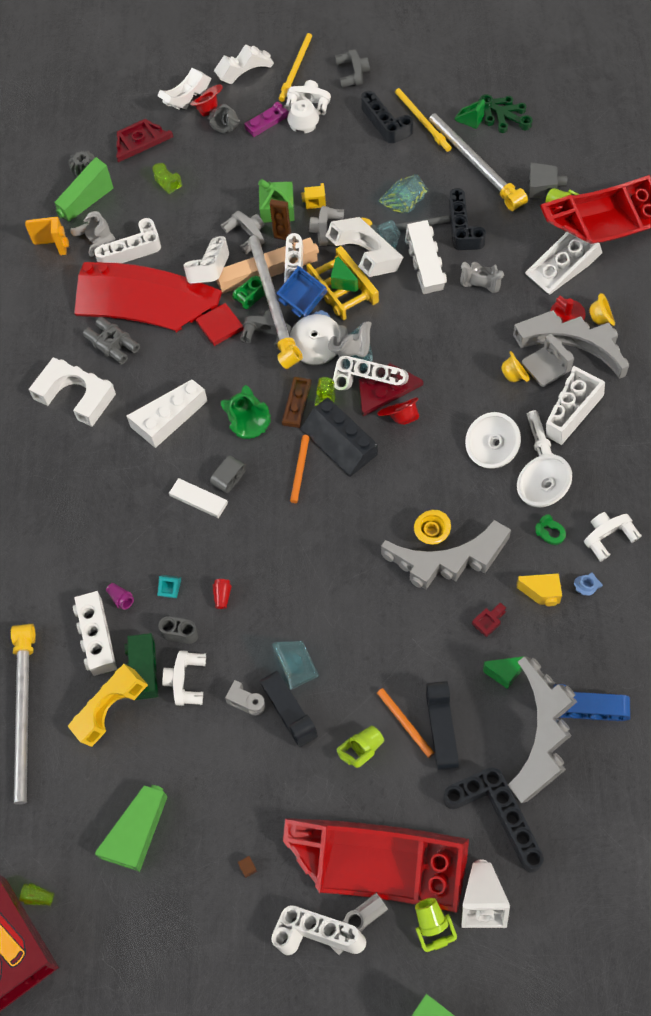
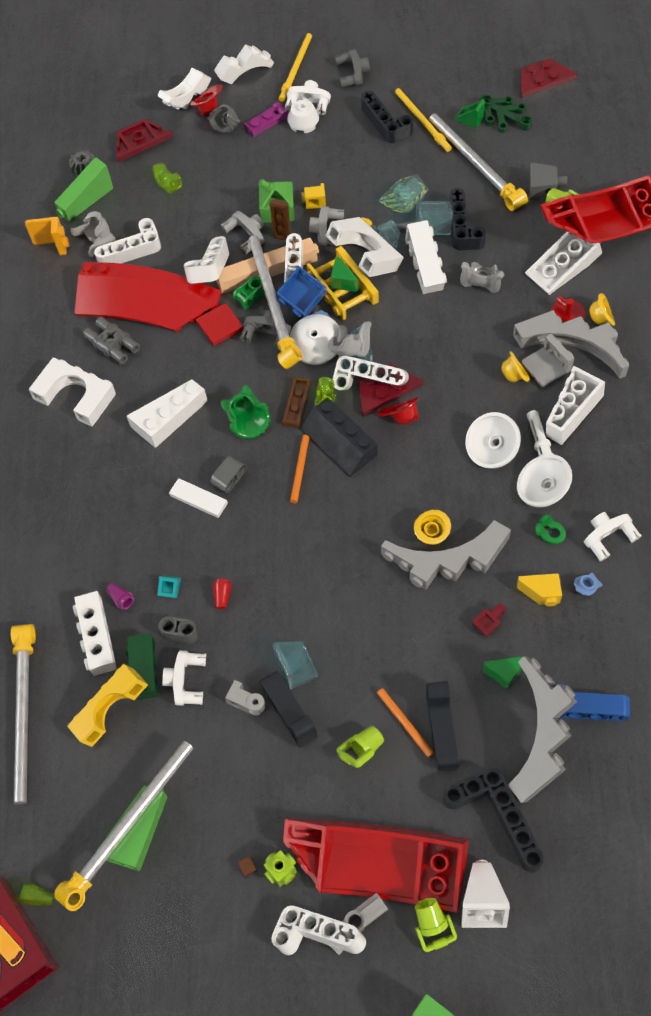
(72, 892): none -> flat silver piece
(283, 875): none -> lime brick
(438, 215): none -> clear light blue slope
(544, 76): none -> dark red wing

